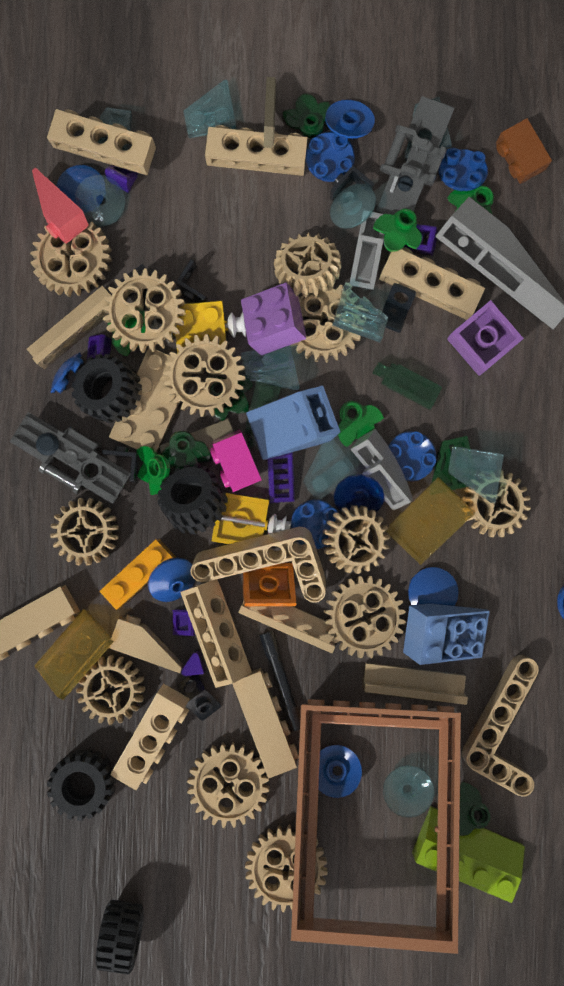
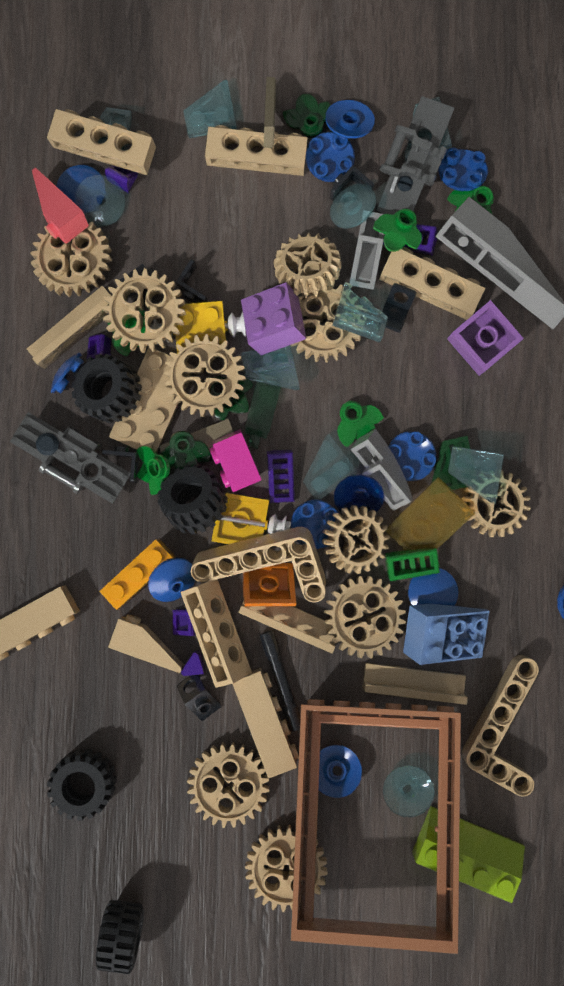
(63, 534): tan gear -> none
(73, 654): clear yellow tile -> none
(113, 700): tan gear -> none
(131, 769): tan brick -> none
(293, 423): medium blue slope -> none
(404, 573): none -> green slope
(408, 384): clear green hinge -> none
(469, 803): dark green plate -> none
(523, 151): dark orange brick -> none

